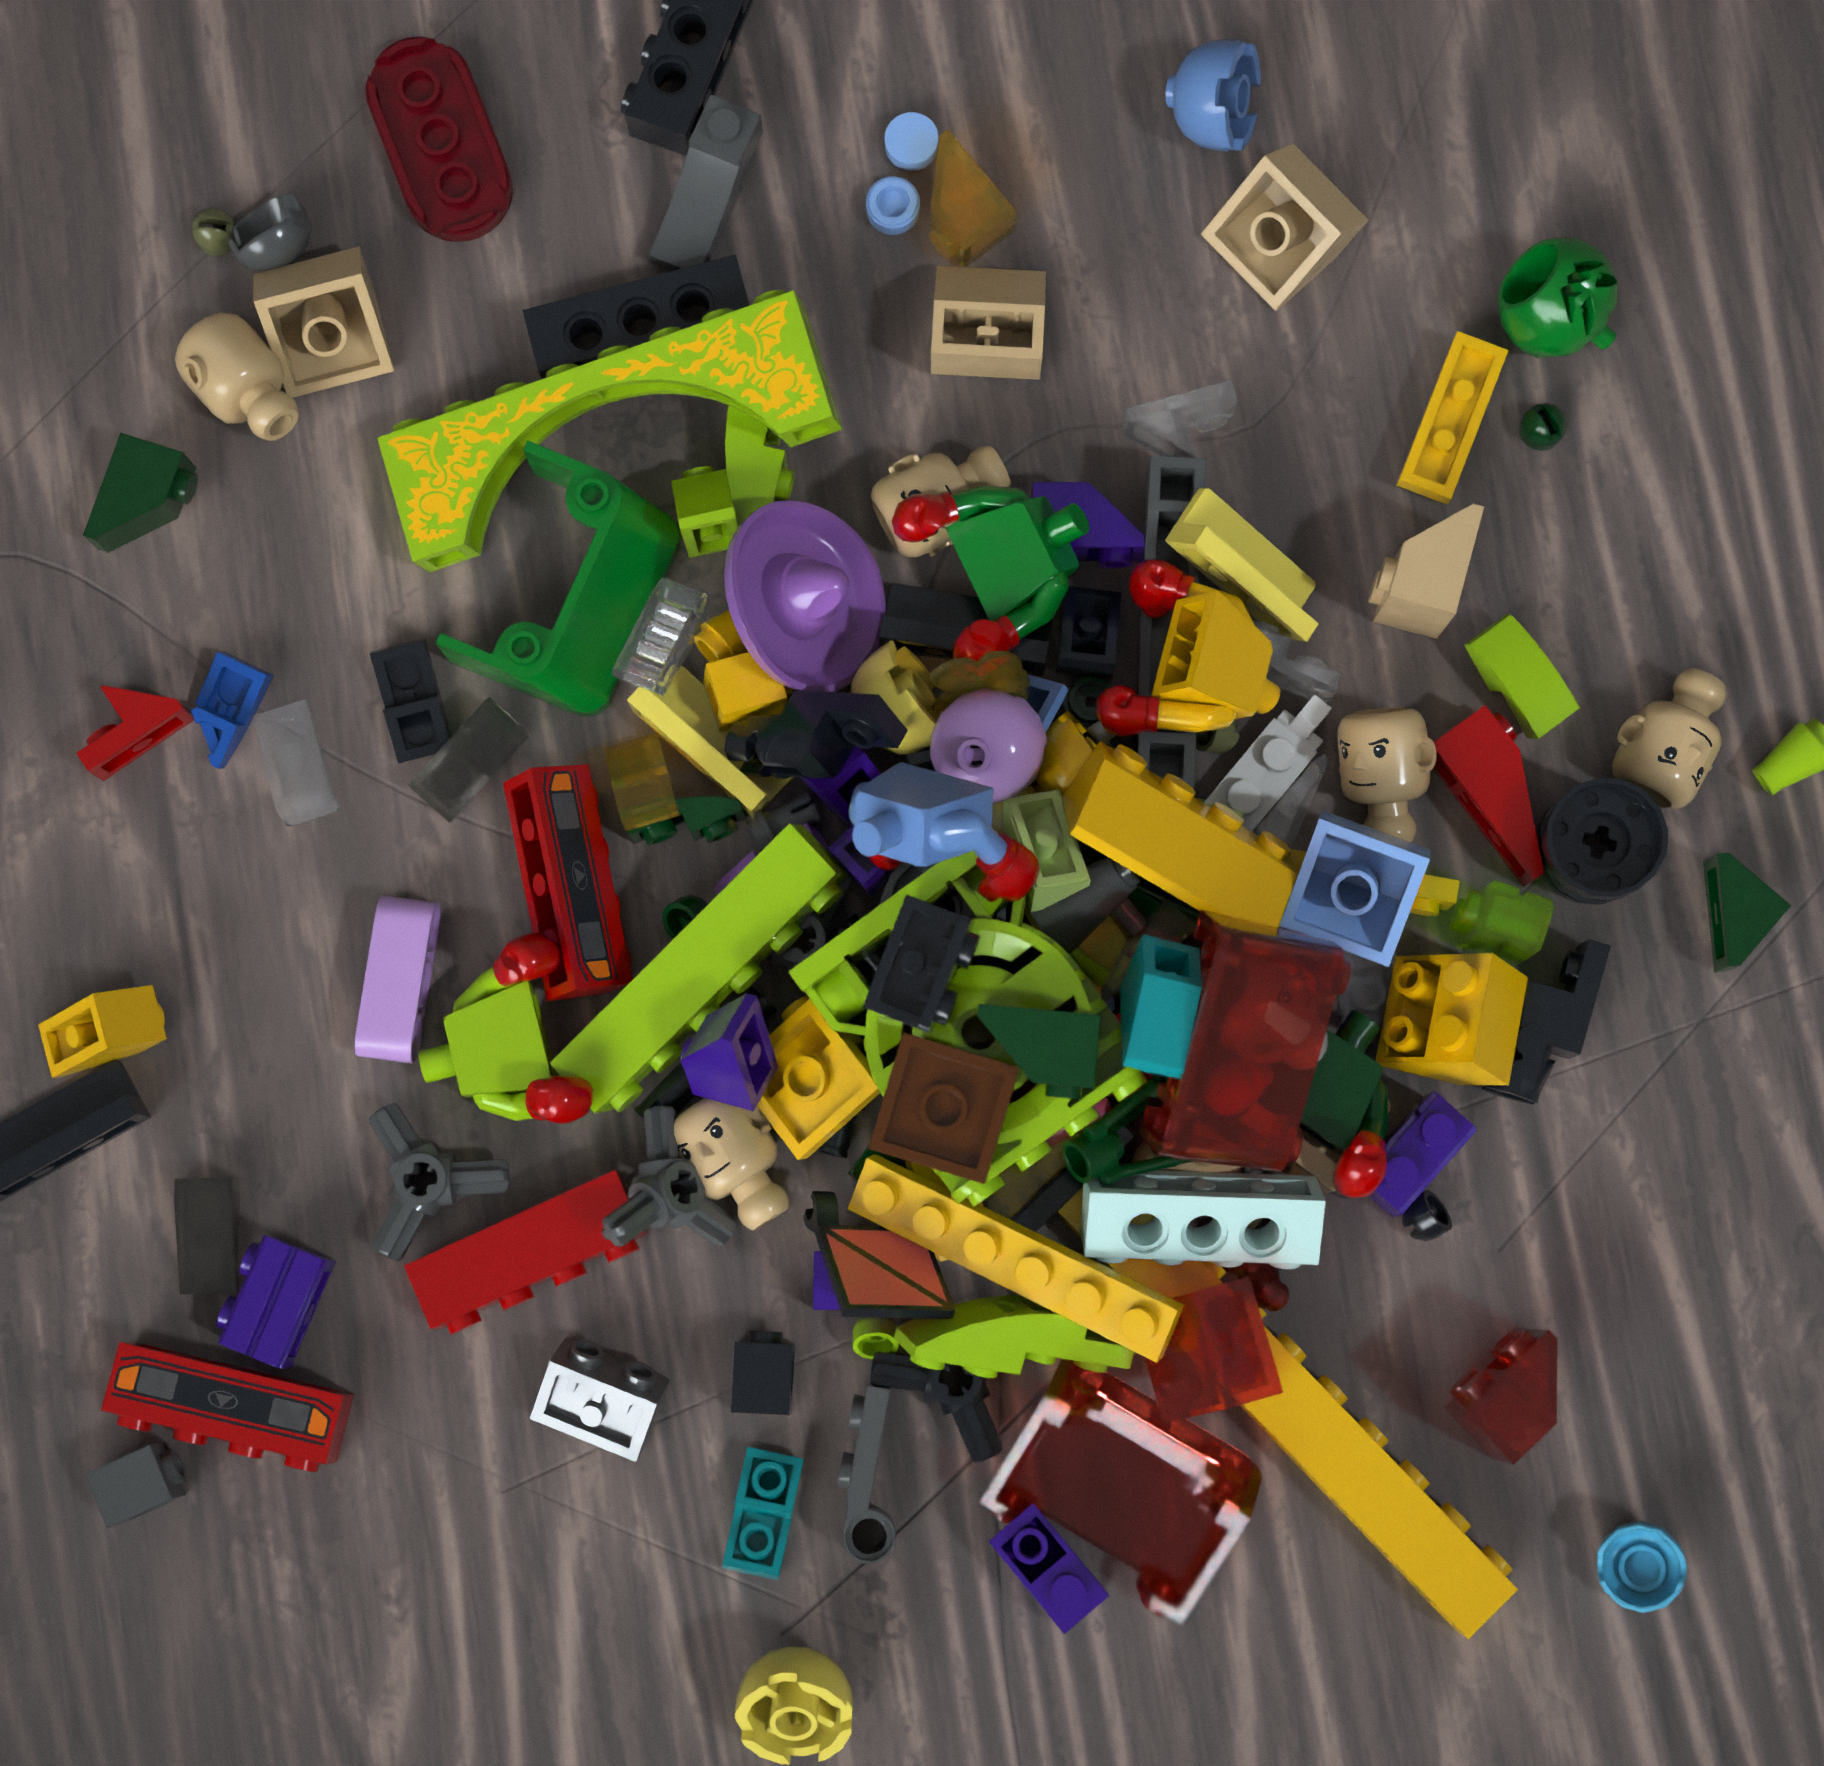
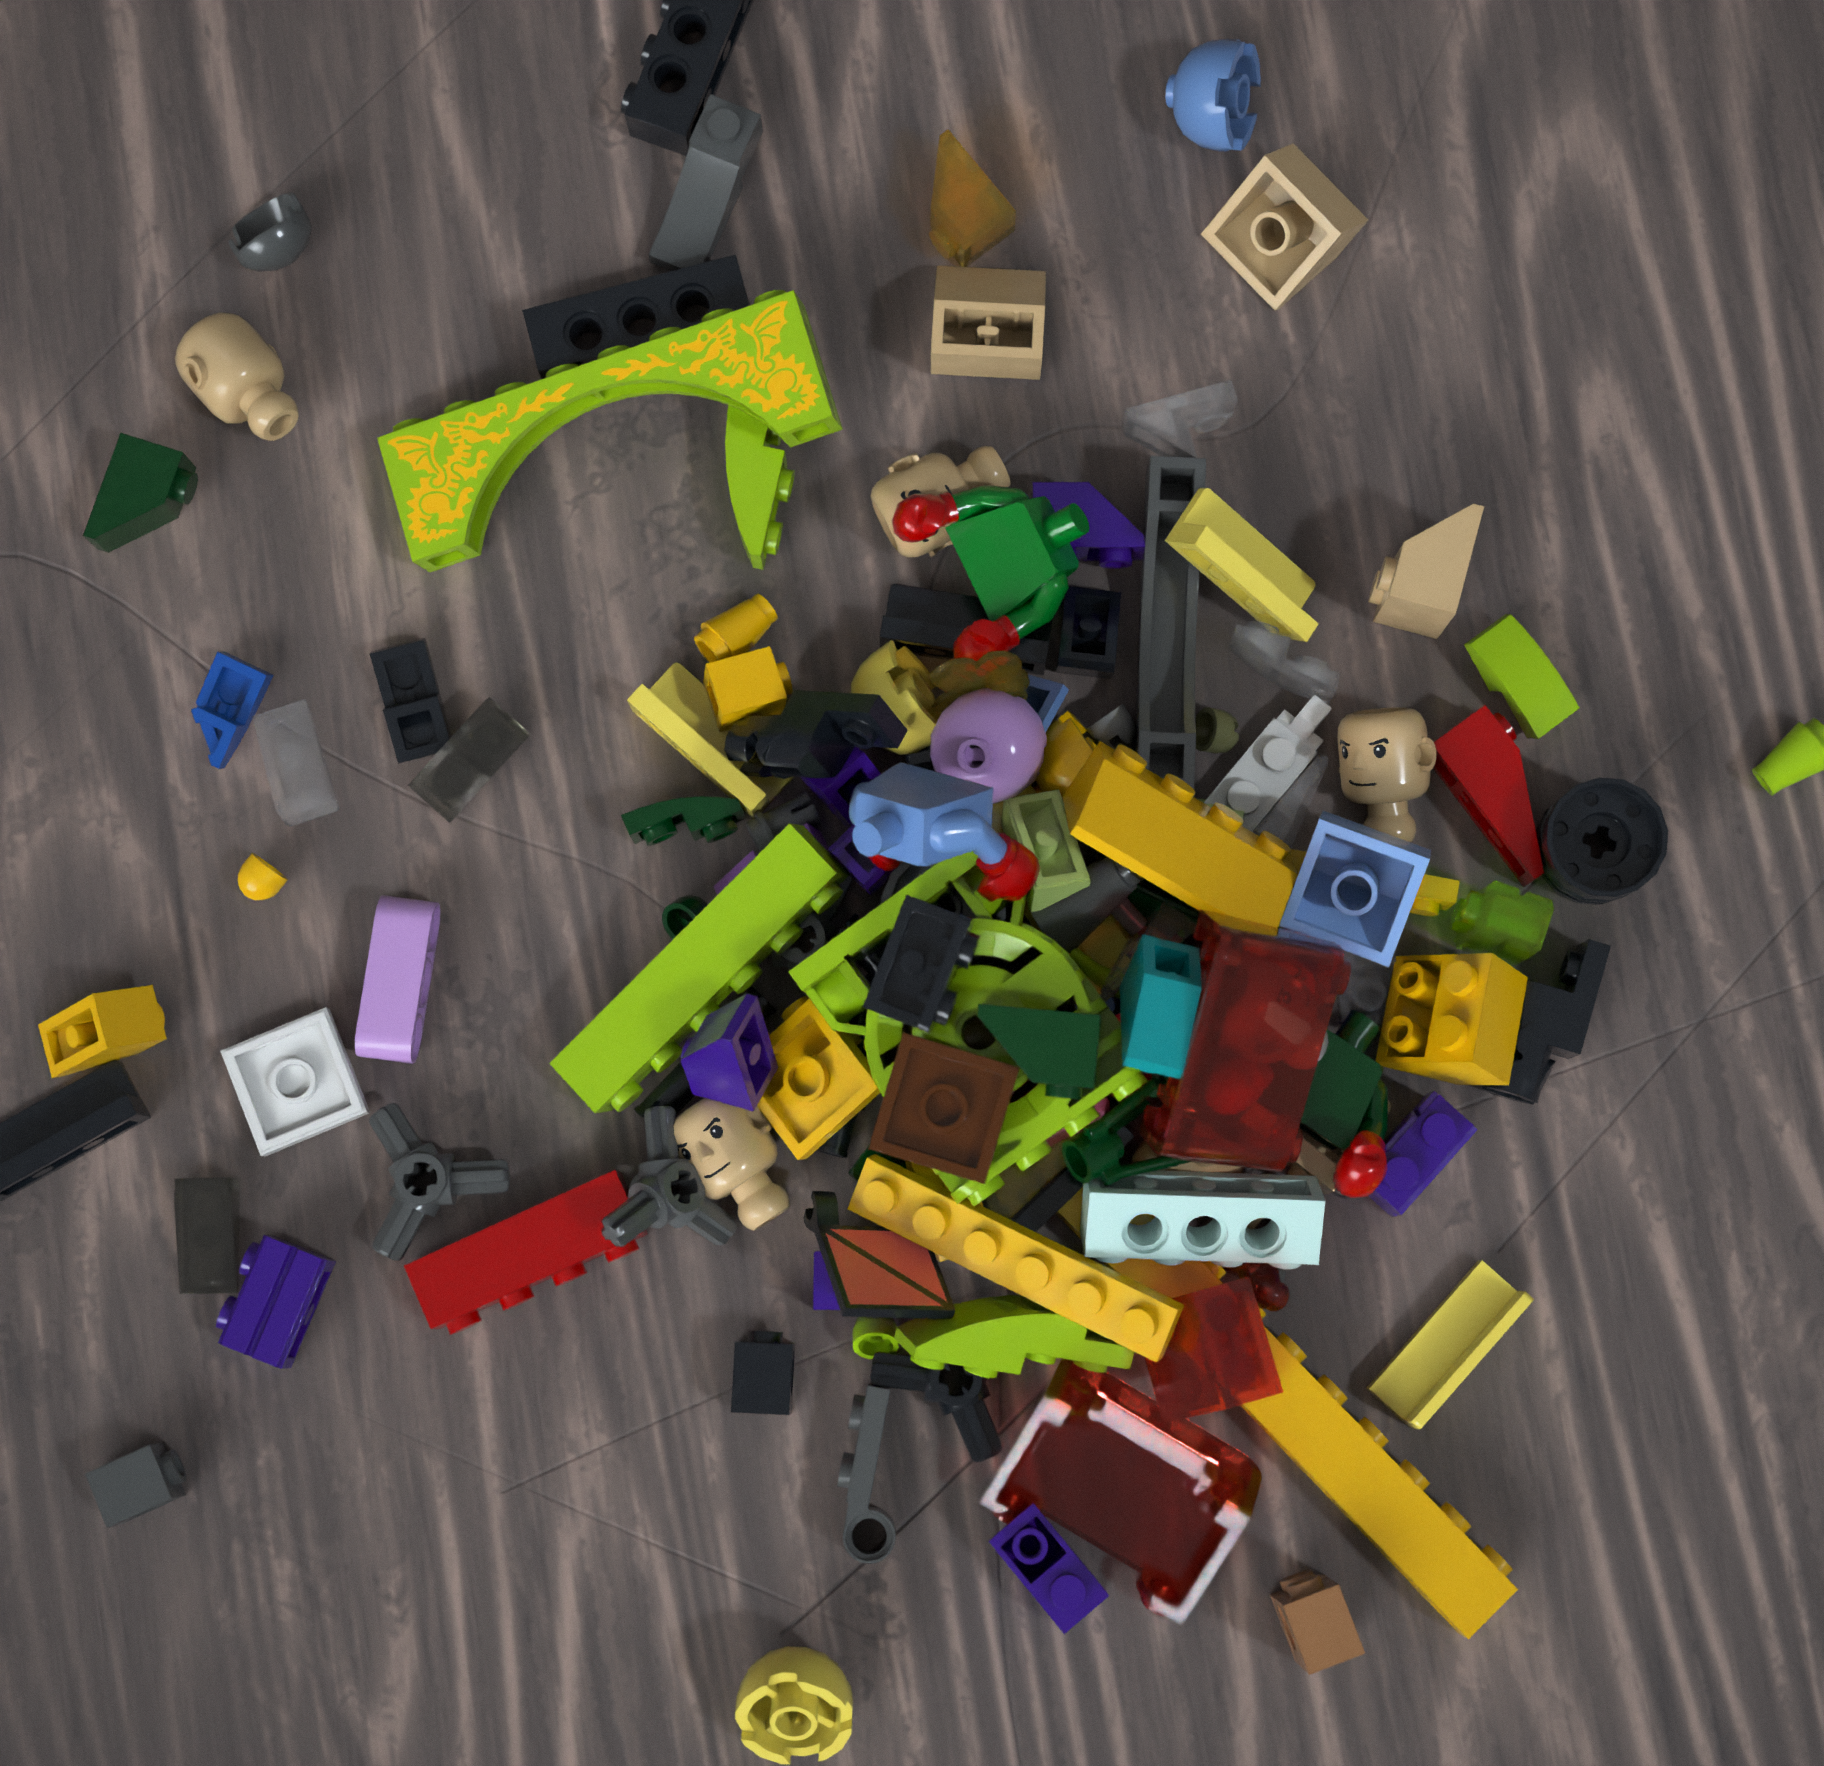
(145, 724): red slope -> none
(213, 240): olive hinge -> none
(228, 1404): brick -> none
(259, 879): none -> yellow hinge
(295, 1082): none -> white plate
(323, 321): tan slope -> none
(439, 139): dark red tile -> none
(502, 1044): lime torso -> none
(568, 879): red brick -> none
(599, 1397): bracket -> none
(620, 570): green windscreen -> none
(641, 782): clear yellow slope -> none
(672, 606): clear slope -> none
(704, 510): lime slope -> none
(762, 1513): teal slope -> none
(804, 595): medium lavender hat -> none
(893, 205): light blue tile -> none
(911, 141): light blue tile -> none
(1081, 689): dark green plate -> none
(1208, 666): yellow torso -> none
(1316, 1621): none -> medium nougat brick
(1427, 1216): black hinge -> none
(1449, 1345): none -> light yellow panel
(1452, 417): yellow plate -> none
(1512, 1398): clear red slope -> none
(1534, 430): dark green hinge -> none
(1558, 298): green piece -> none
(1641, 1566): medium azure hair -> none
(1673, 742): tan piece -> none
(1739, 910): dark green slope -> none

